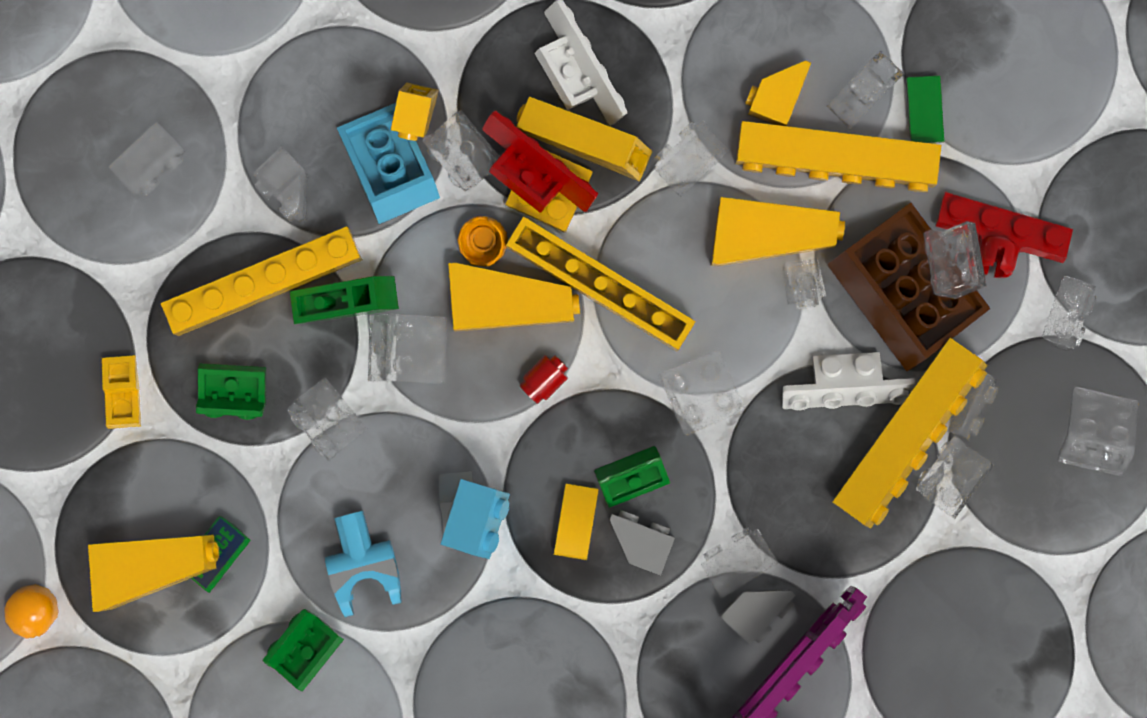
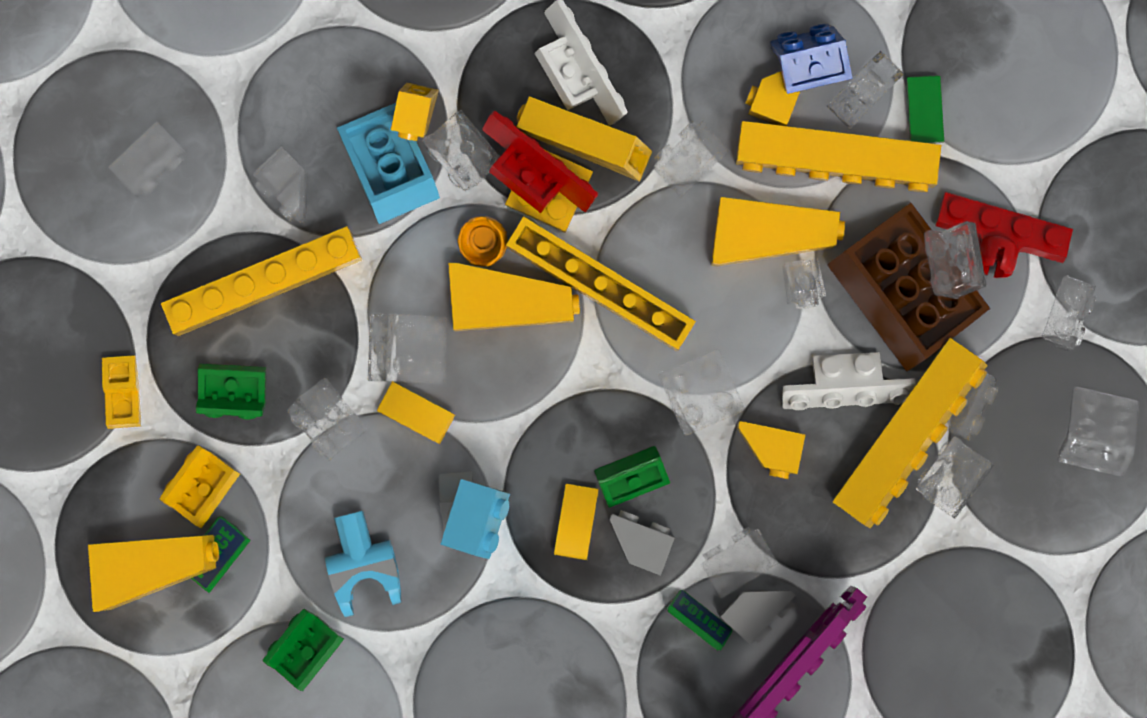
(31, 611): light orange hair -> none
(199, 486): none -> yellow bracket
(344, 299): green slope -> none
(416, 412): none -> yellow slope
(544, 378): red brick -> none
(699, 620): none -> slope
(774, 448): none -> yellow slope
(812, 58): none -> bracket

